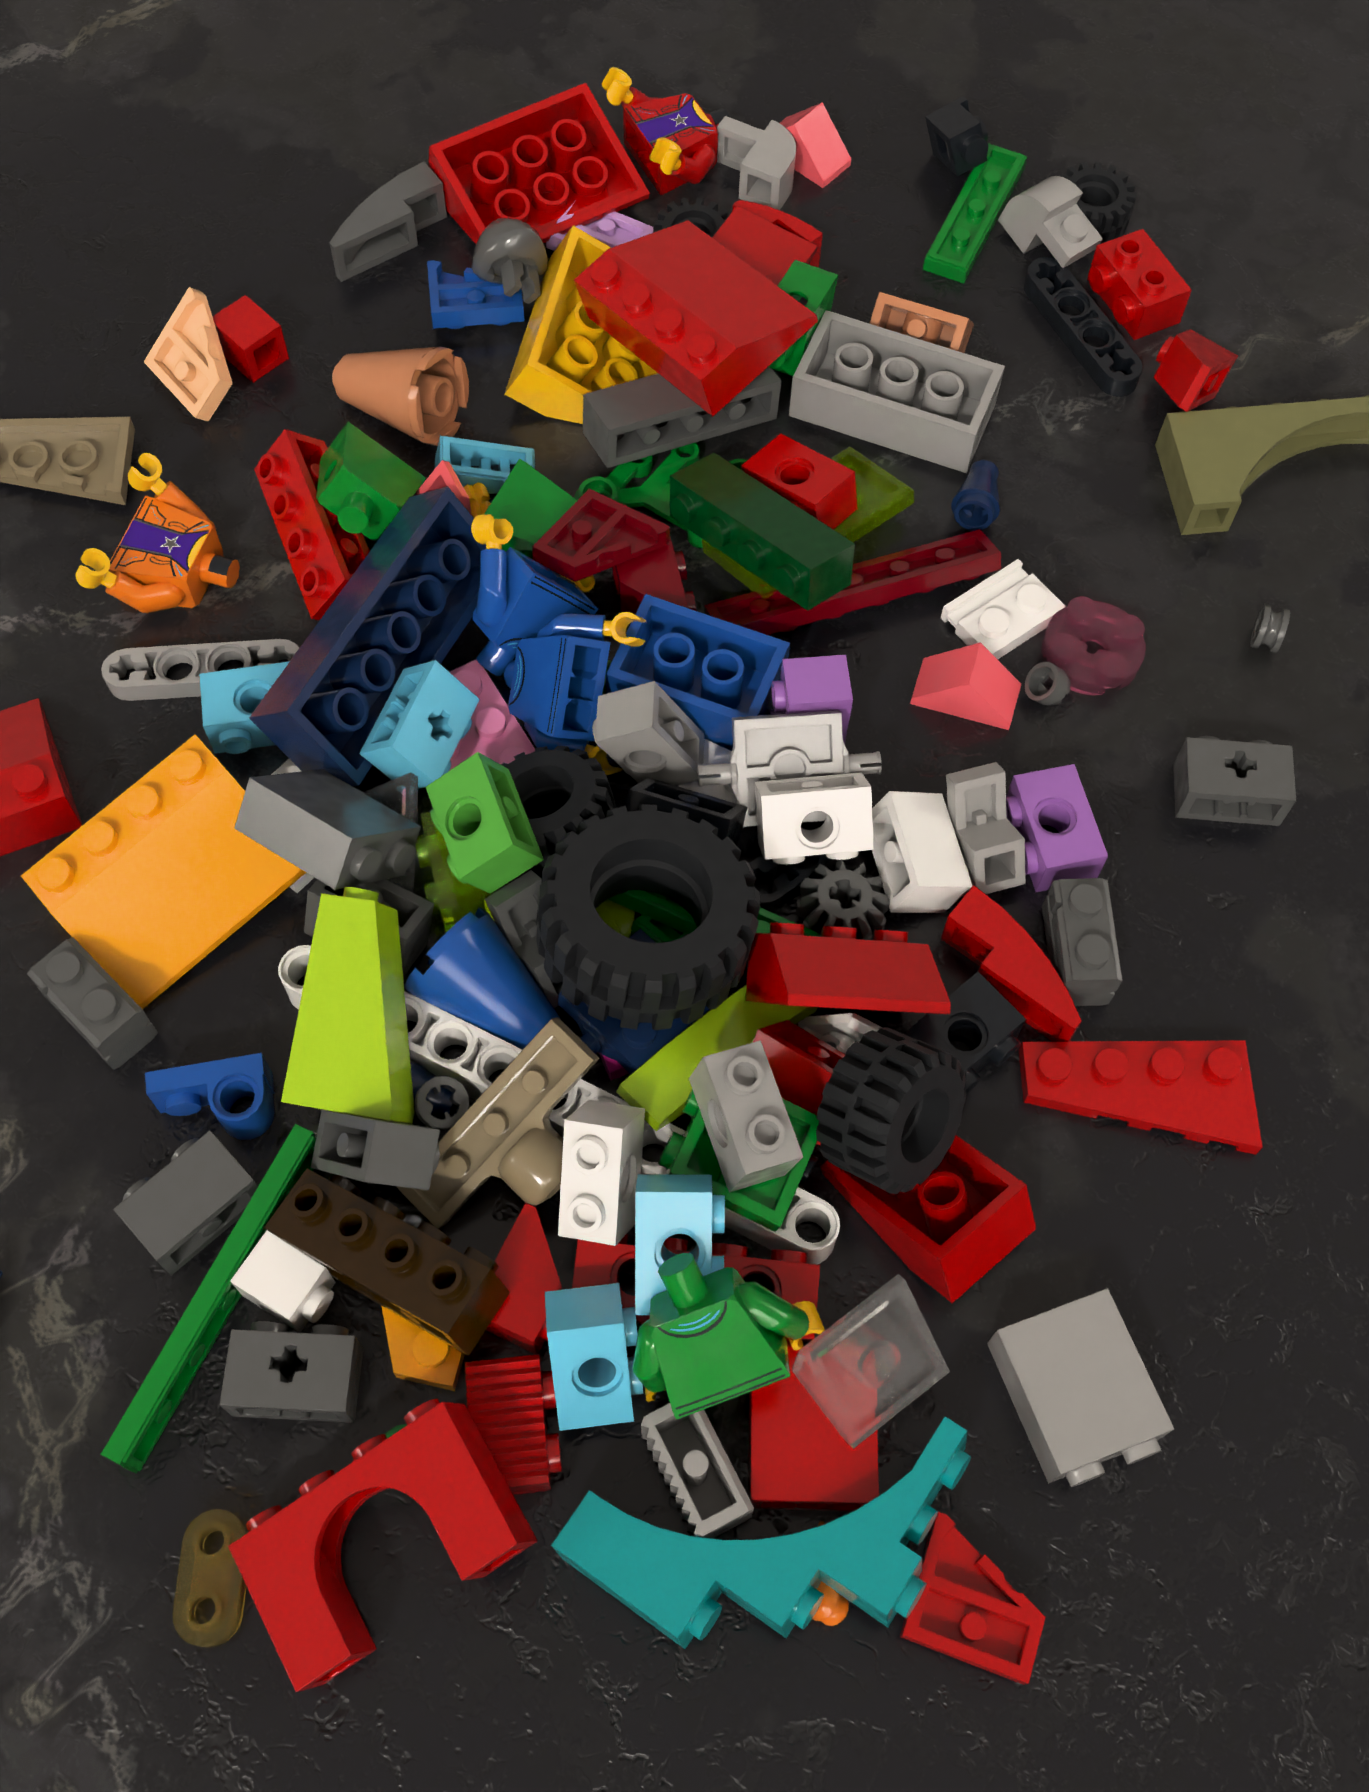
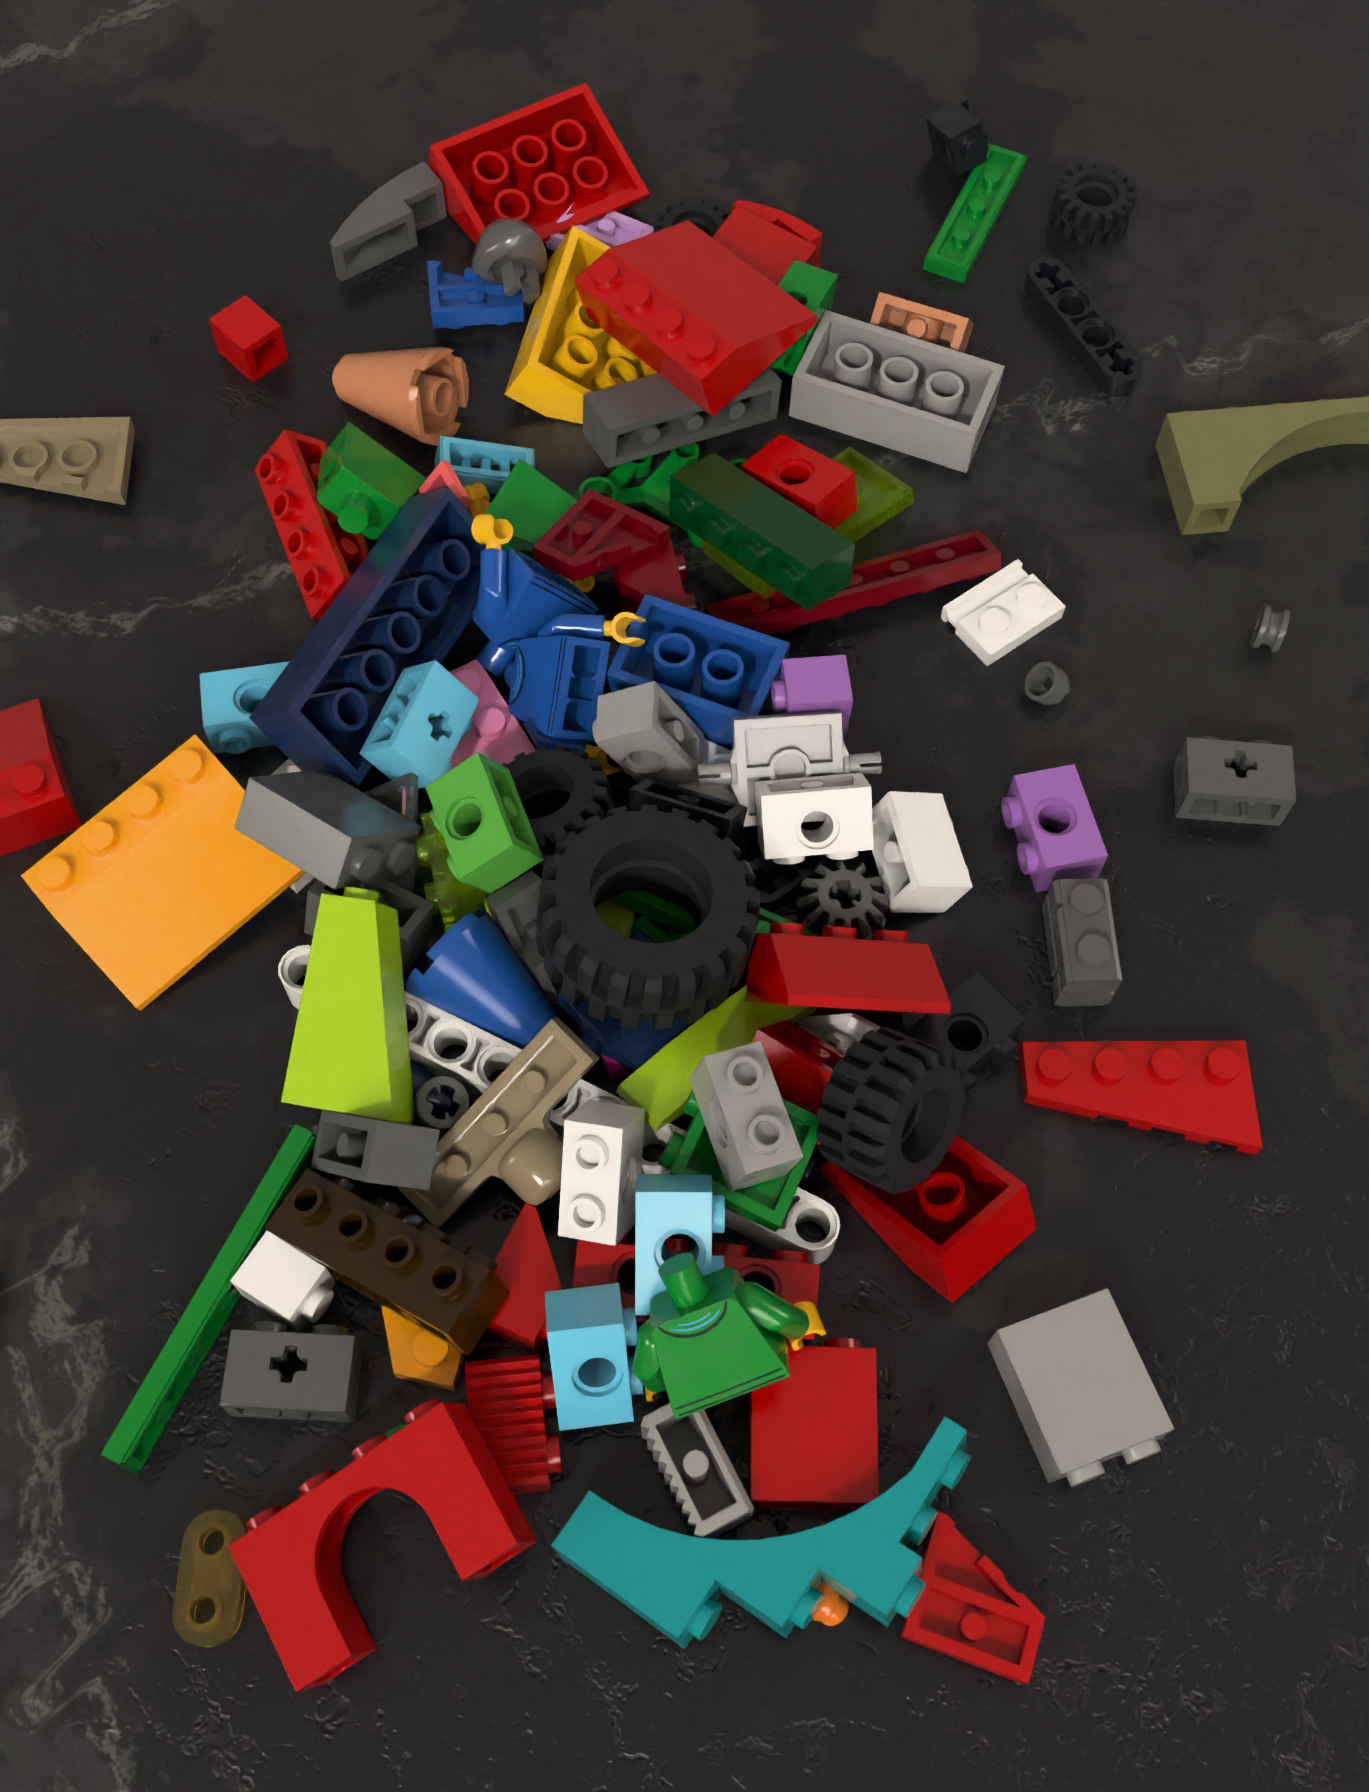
(93, 1003): dark grey brick -> none
(165, 552): torso -> none
(187, 1201): dark grey brick -> none
(191, 357): light nougat wing -> none
(203, 658): light grey beam -> none
(218, 1084): blue plate -> none
(665, 135): torso -> none
(762, 157): light grey brick -> none
(819, 148): coral slope -> none
(871, 1362): clear slope -> none
(968, 685): coral slope -> none
(978, 498): dark blue cone -> none
(985, 835): light grey brick -> none
(1012, 964): red slope -> none
(1052, 217): light grey brick -> none
(1097, 622): clear pink plate -> none
(1138, 284): red brick -> none
(1192, 368): red slope -> none

